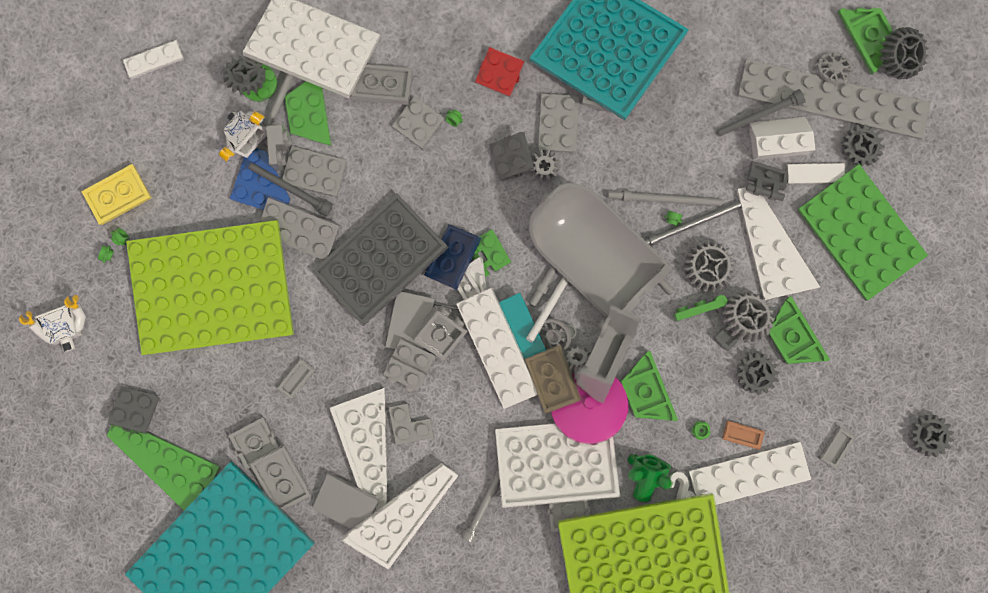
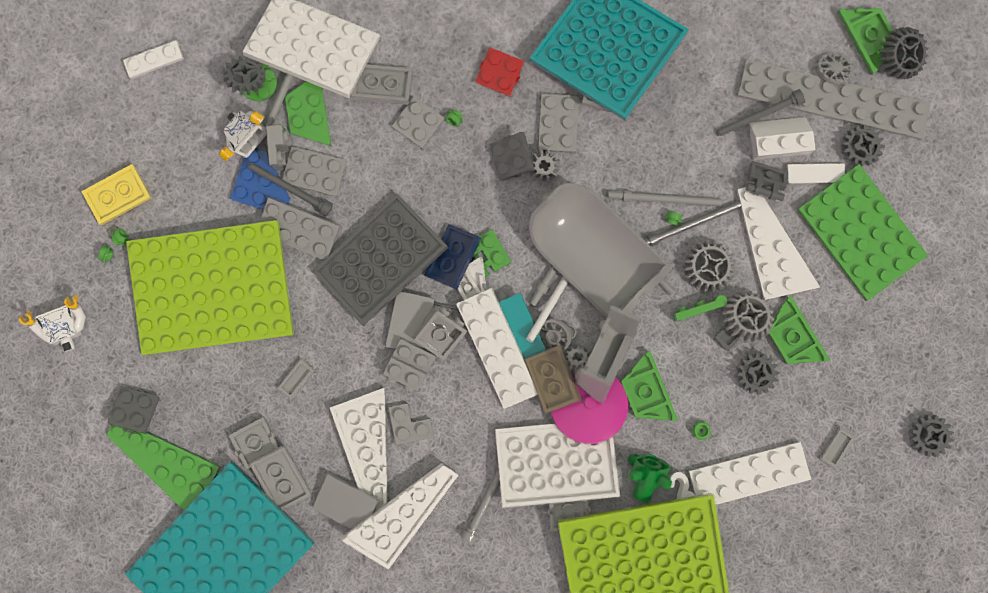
(743, 435): nougat tile -> none

